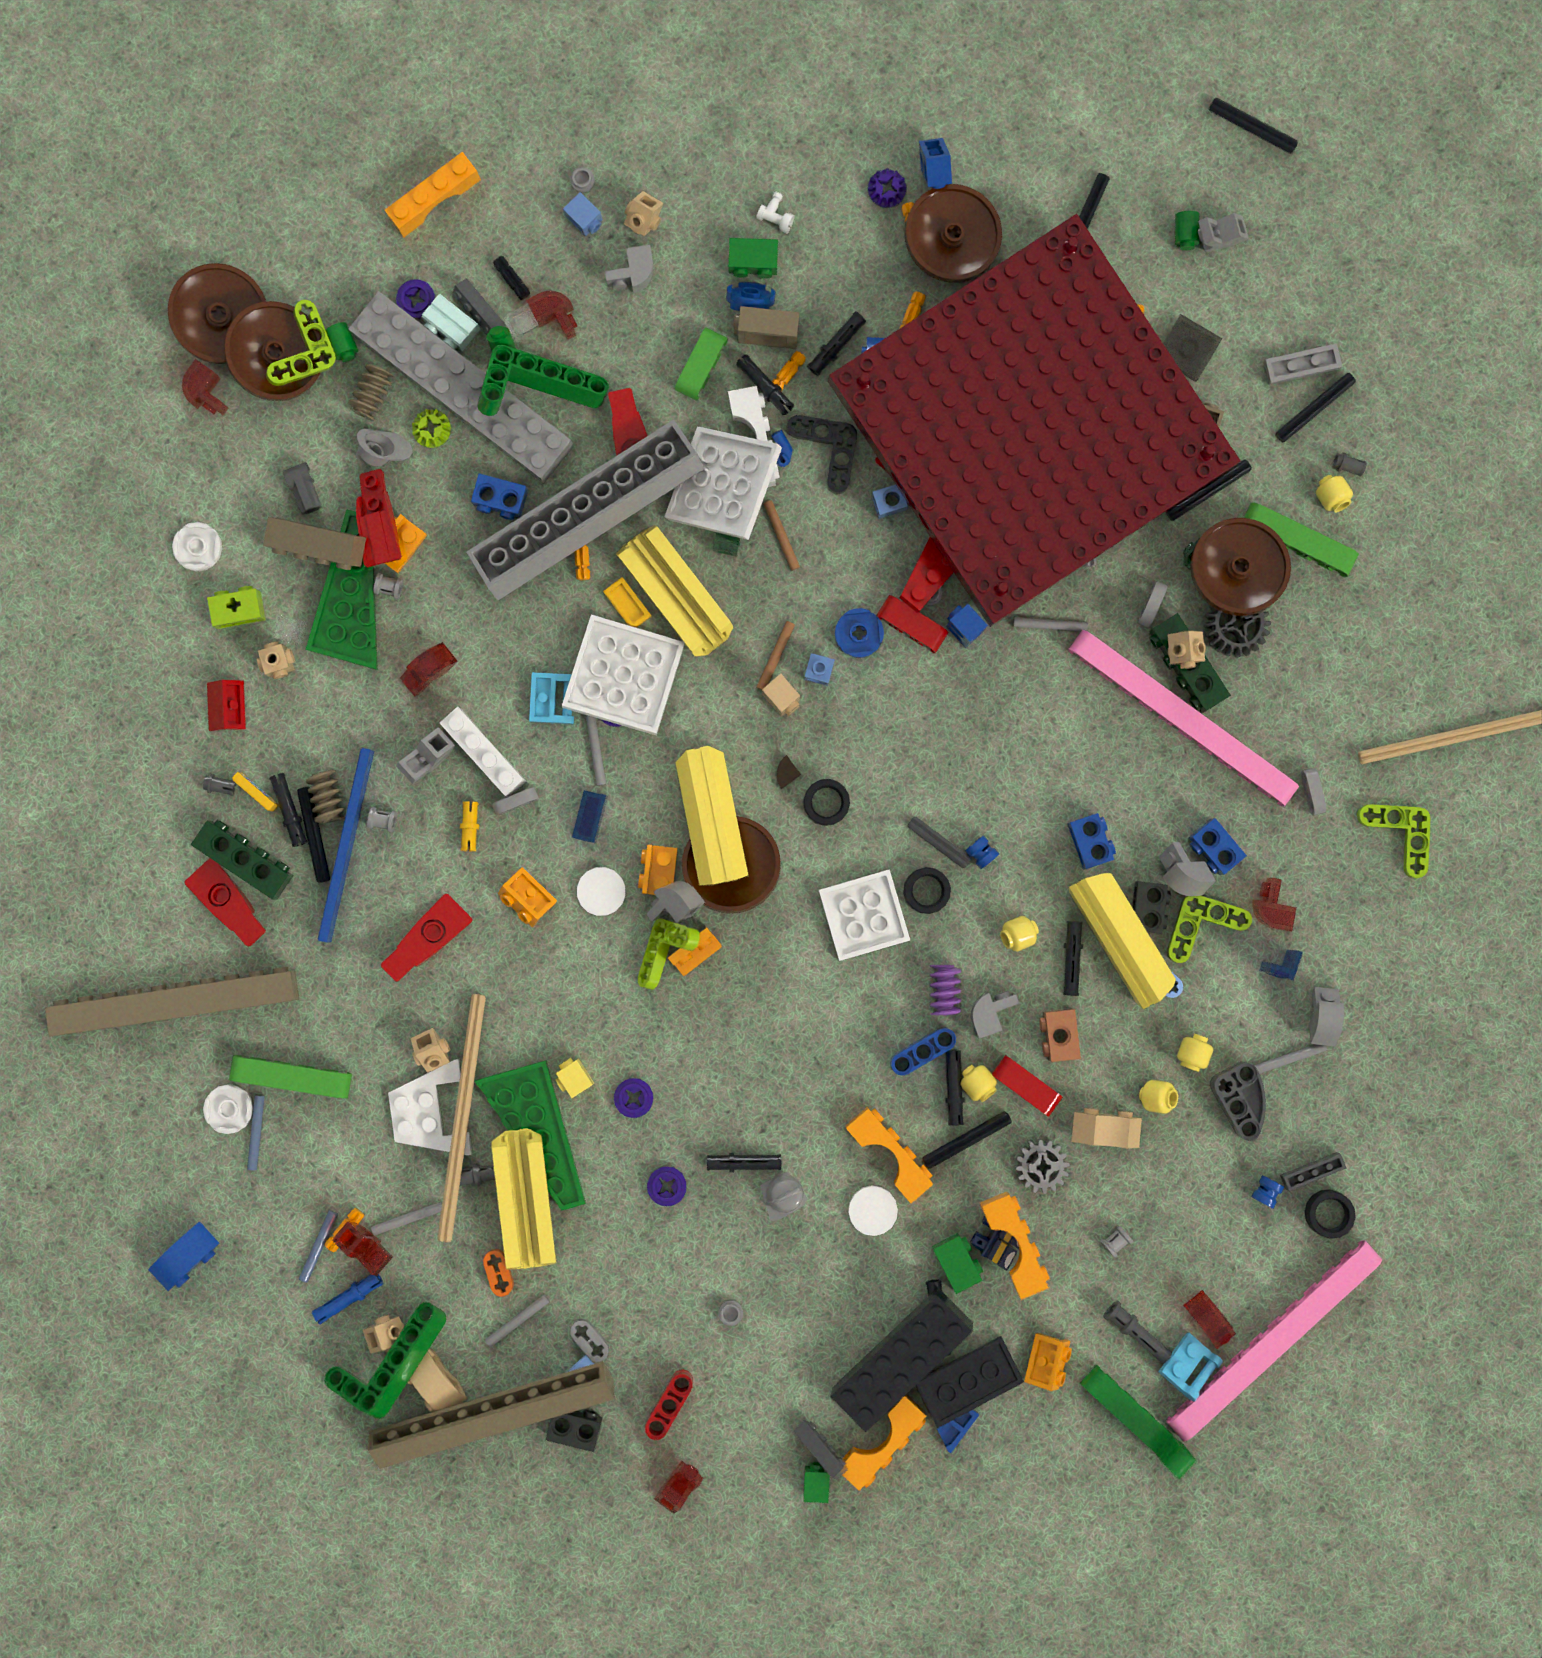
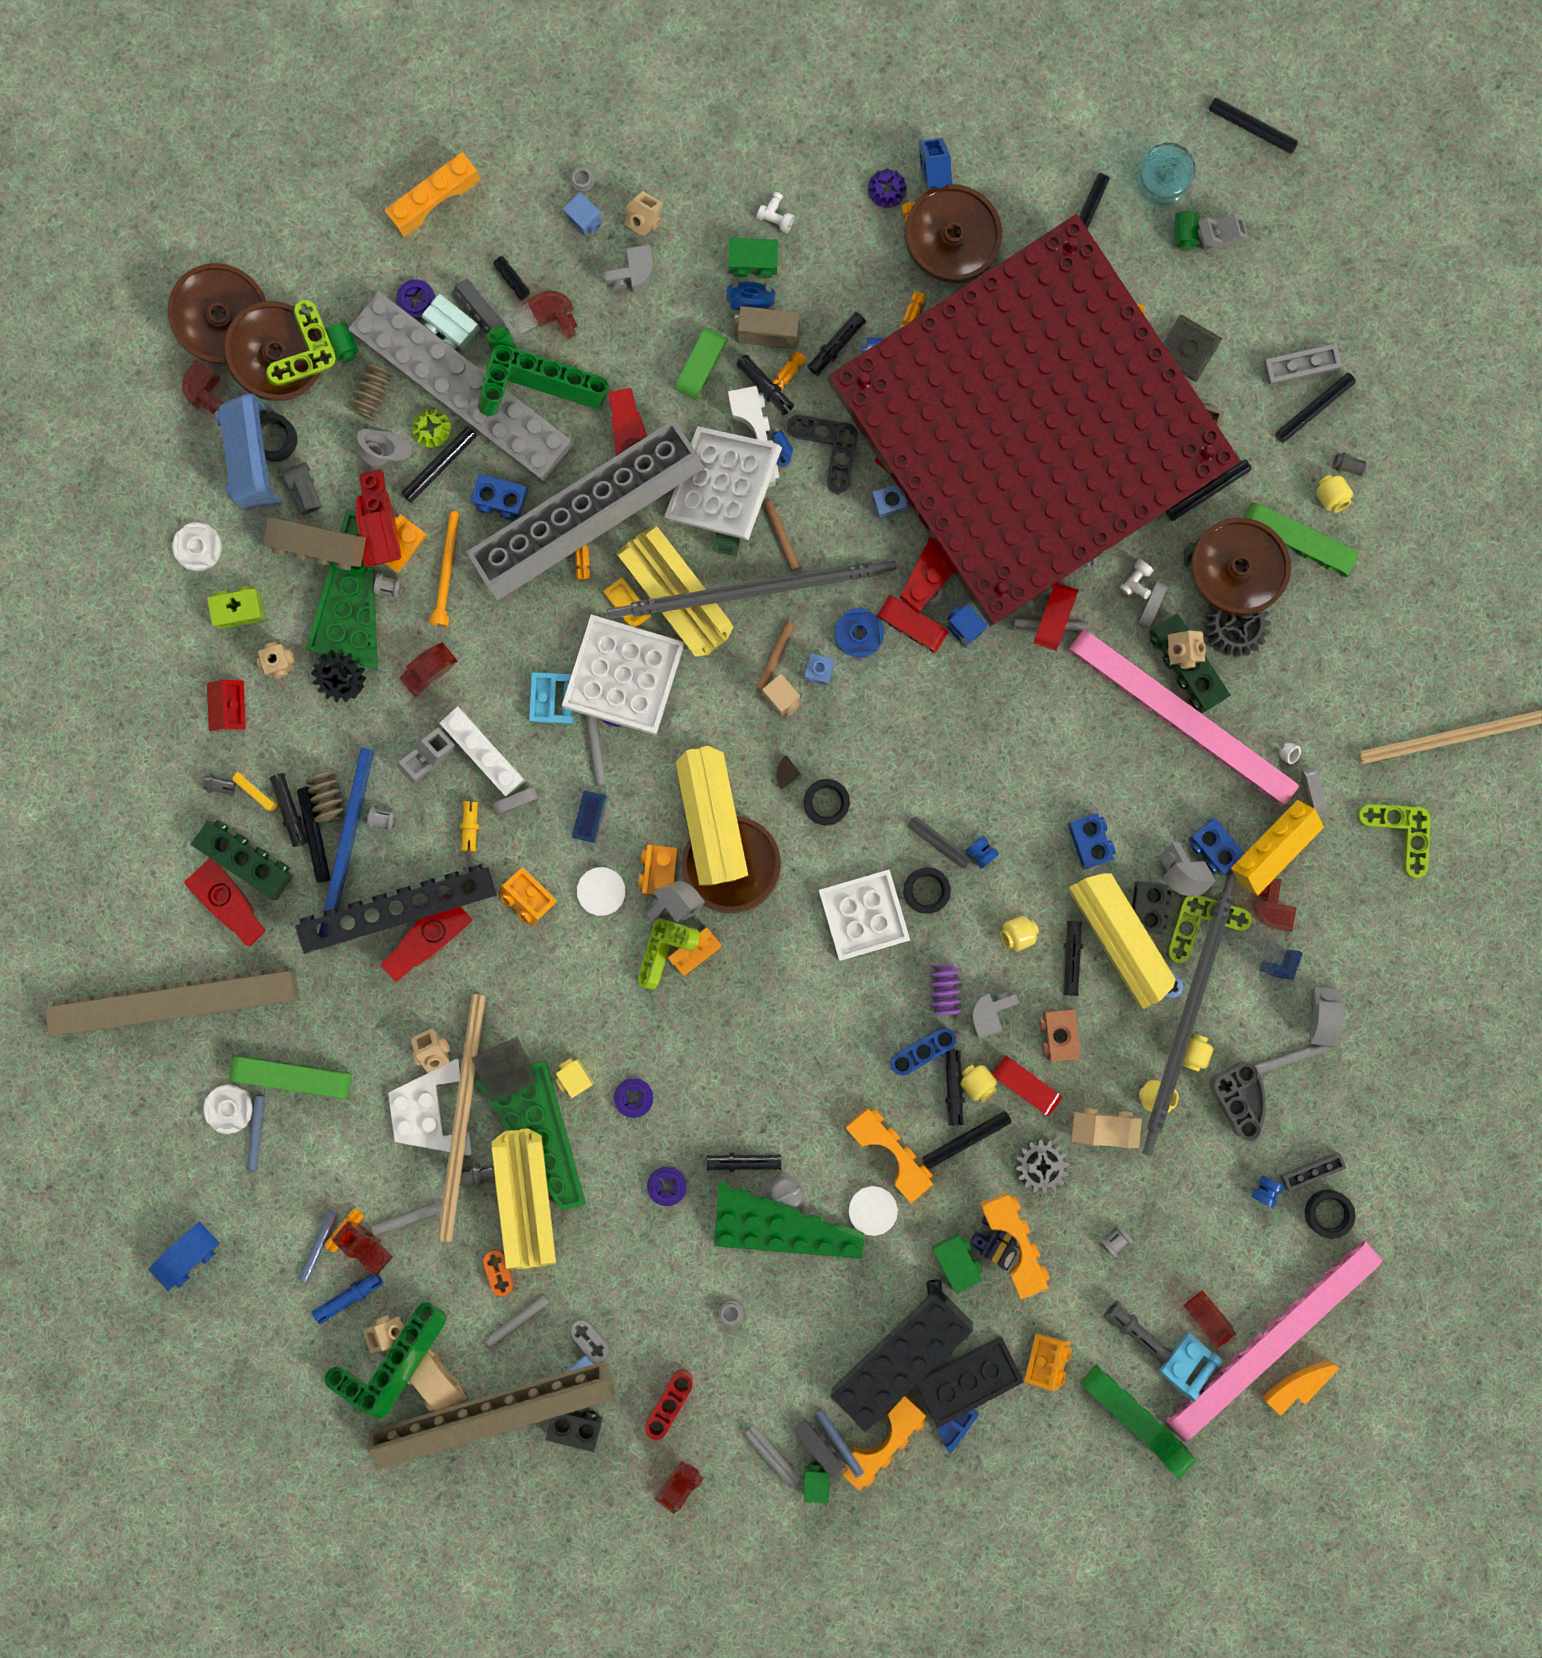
(245, 452): none -> medium blue windscreen
(291, 442): none -> black tyre
(311, 941): none -> black brick
(339, 675): none -> black gear
(434, 469): none -> black axle
(439, 614): none -> light orange piece
(504, 1069): none -> clear smoke plate
(751, 589): none -> dark grey axle
(772, 1456): none -> light grey axle
(774, 1226): none -> green wing
(839, 1444): none -> sand blue bar
(1056, 616): none -> red beam
(1132, 585): none -> white piece
(1166, 173): none -> clear light blue wheel
(1189, 1014): none -> dark grey axle
(1277, 847): none -> yellow brick
(1290, 753): none -> white hinge
(1299, 1385): none -> light orange slope

